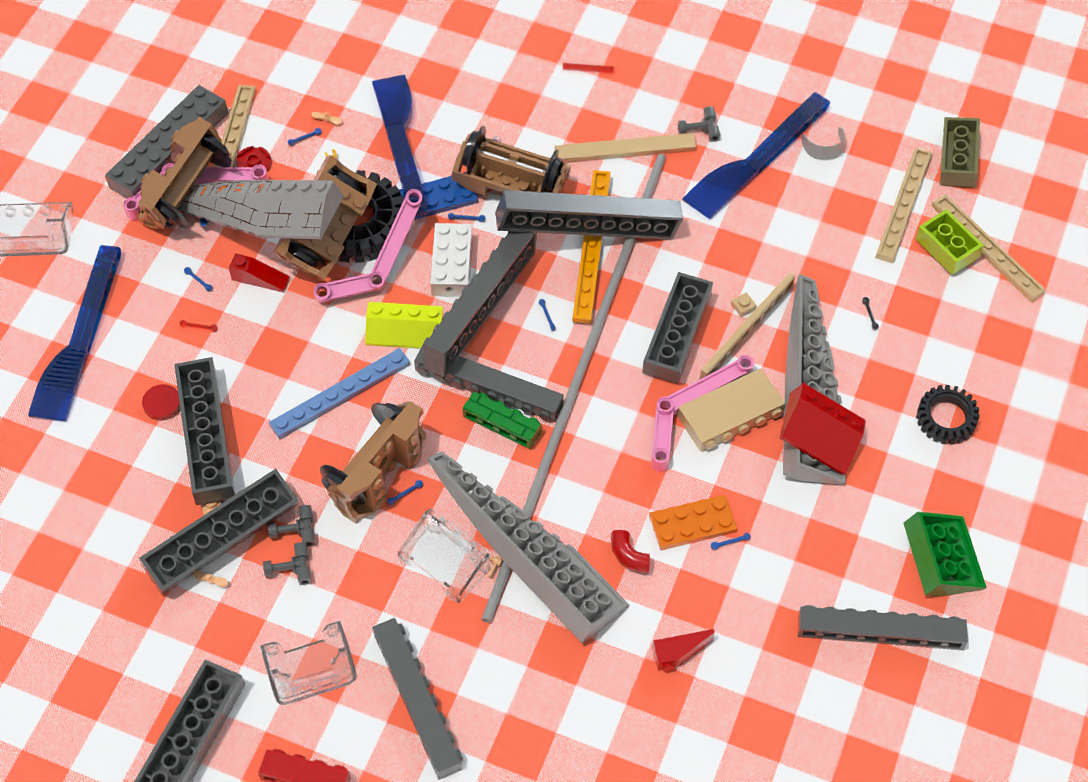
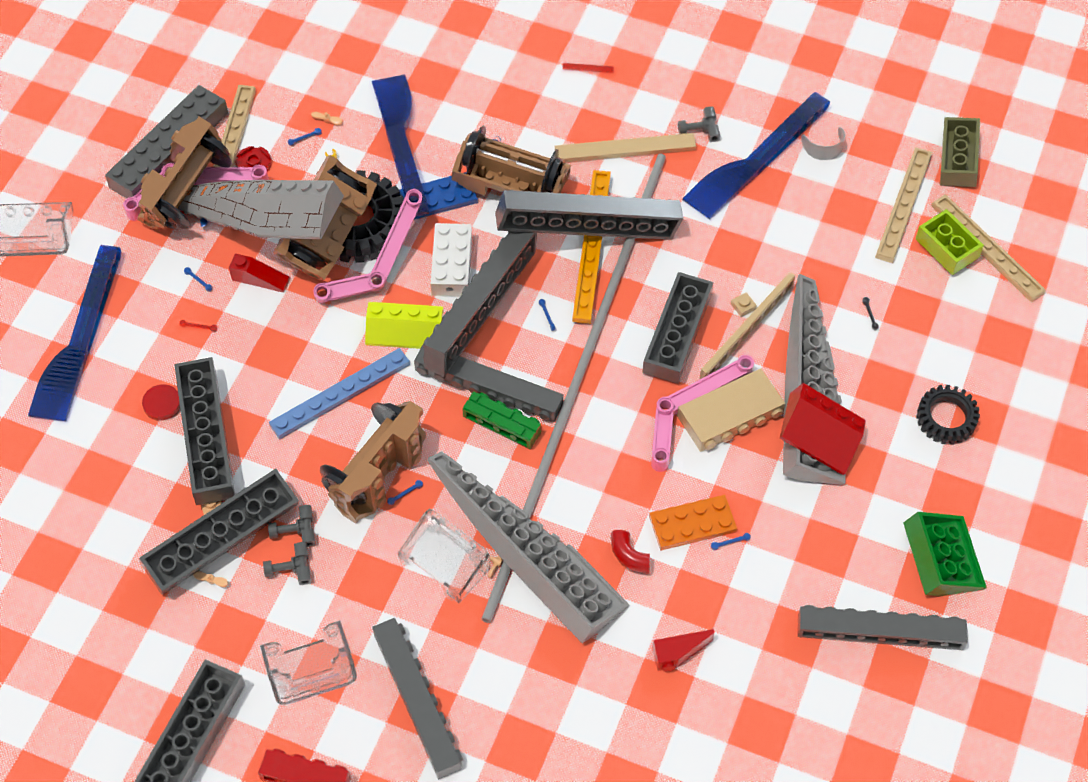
(481, 218): blue hinge -> none

